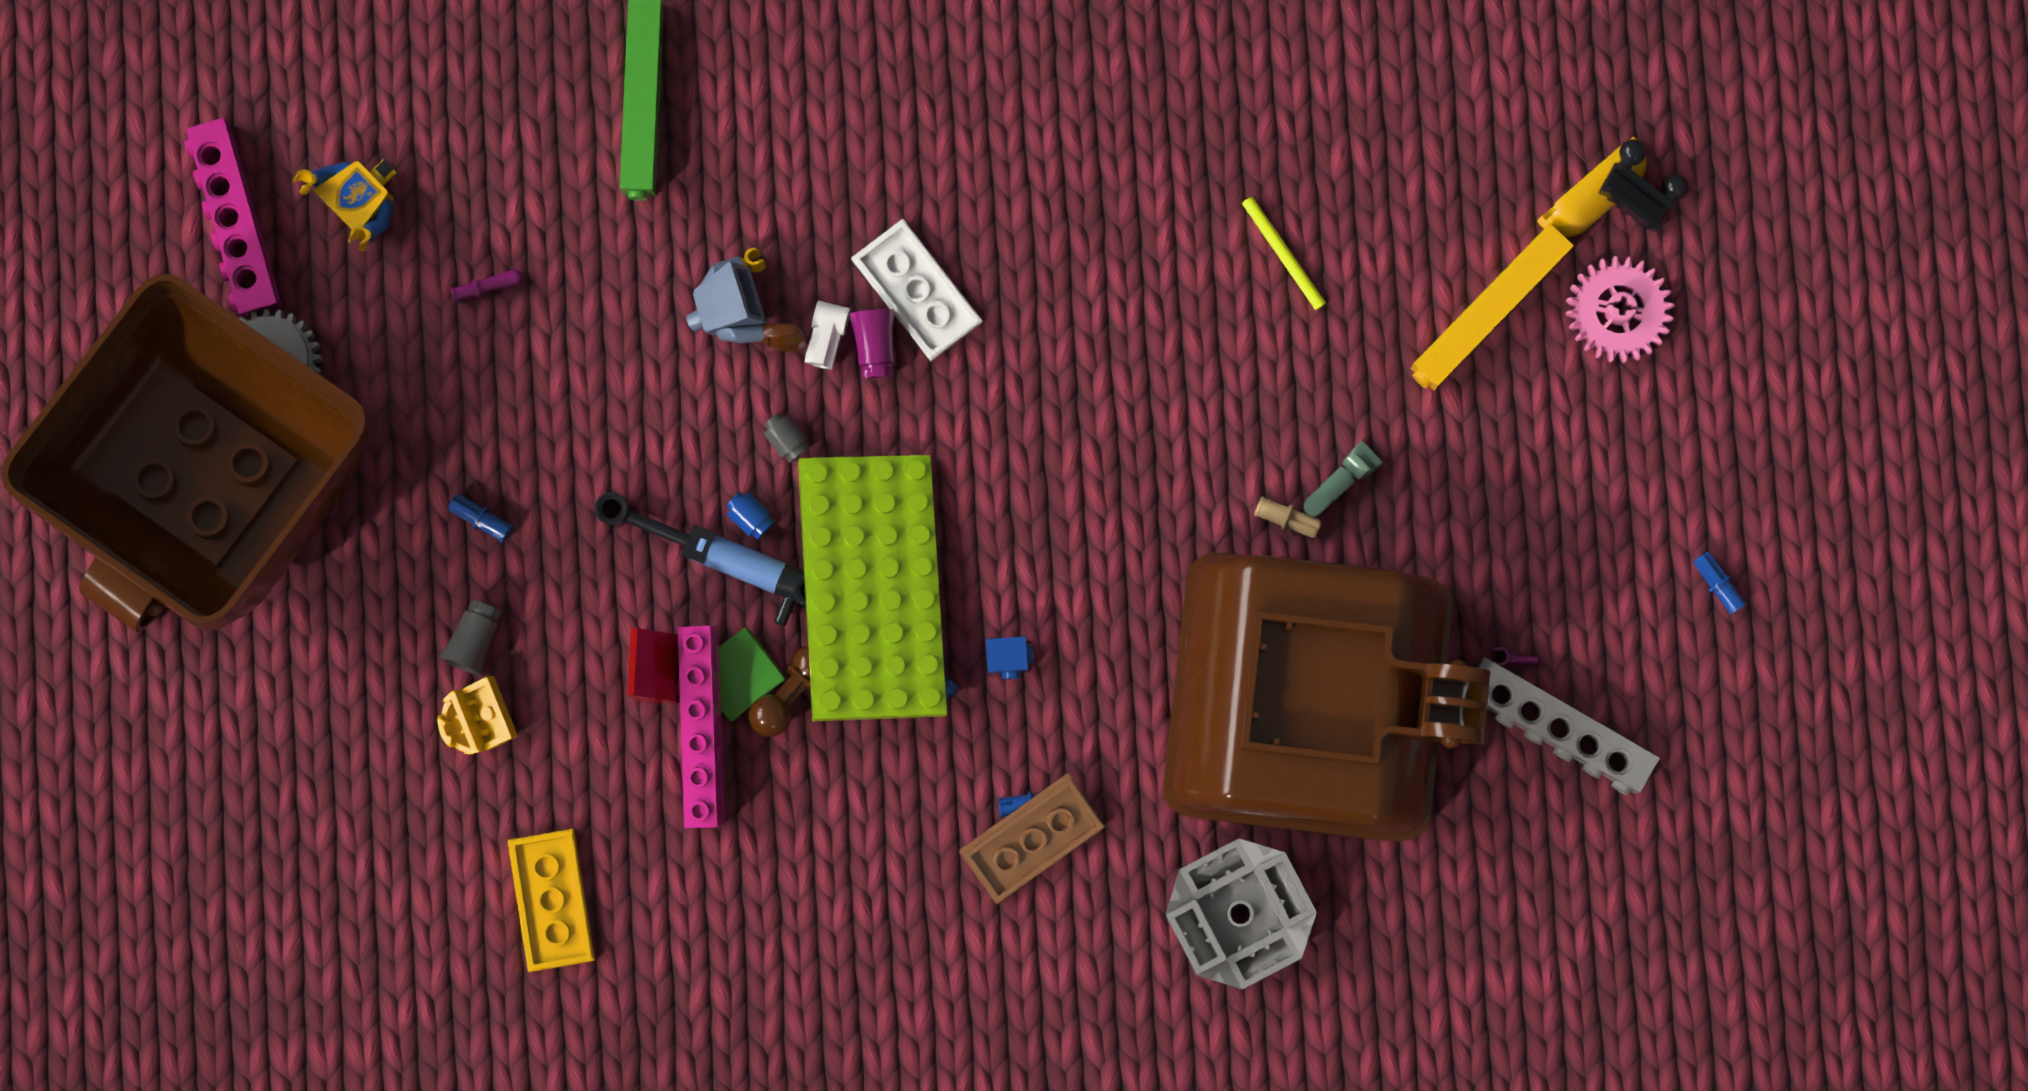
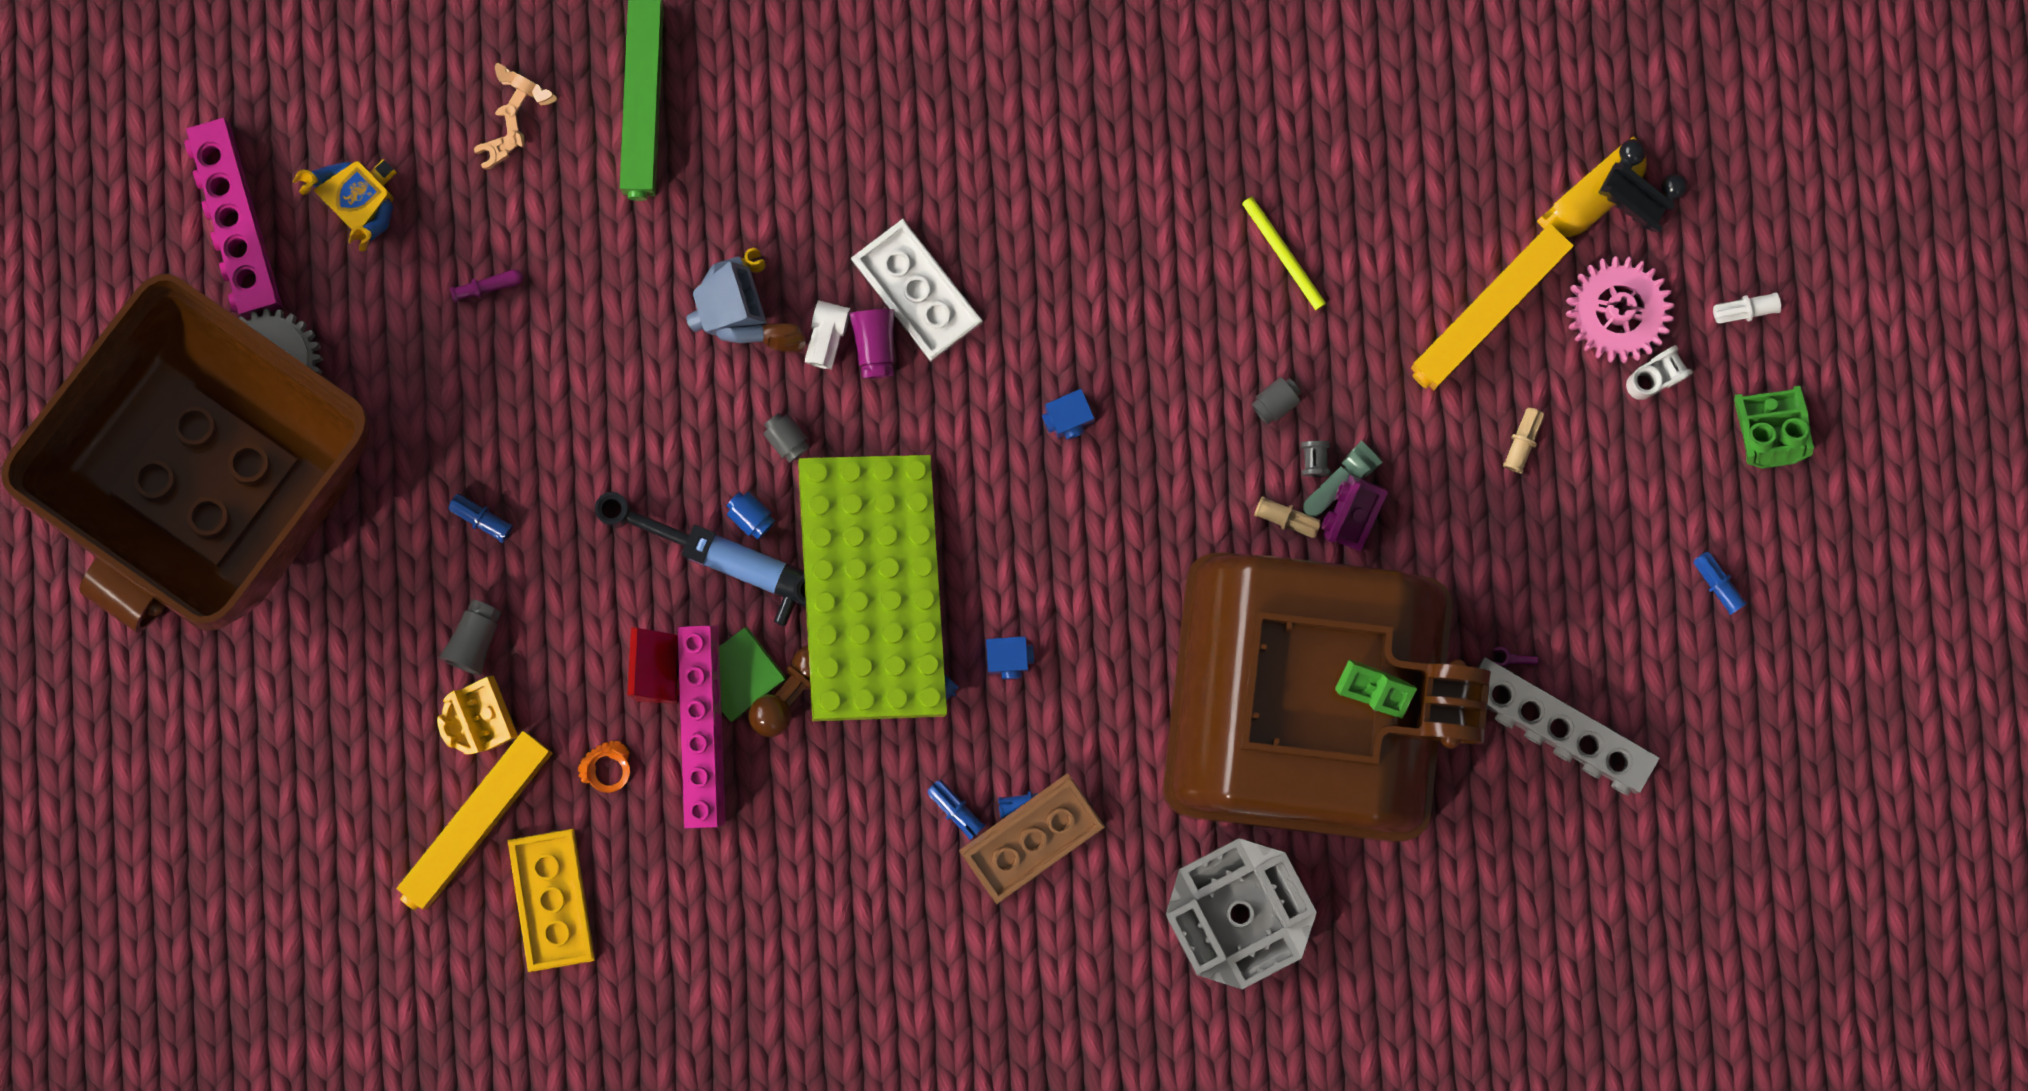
(473, 822): none -> yellow brick
(501, 147): none -> light nougat piece
(615, 751): none -> orange piece
(955, 809): none -> blue axle
(1068, 415): none -> blue brick
(1276, 400): none -> dark grey brick
(1316, 458): none -> dark grey bush
(1354, 512): none -> magenta bracket
(1376, 688): none -> bright green slope
(1524, 440): none -> tan axle
(1662, 372): none -> white piece
(1747, 308): none -> white axle
(1774, 428): none -> bright green slope

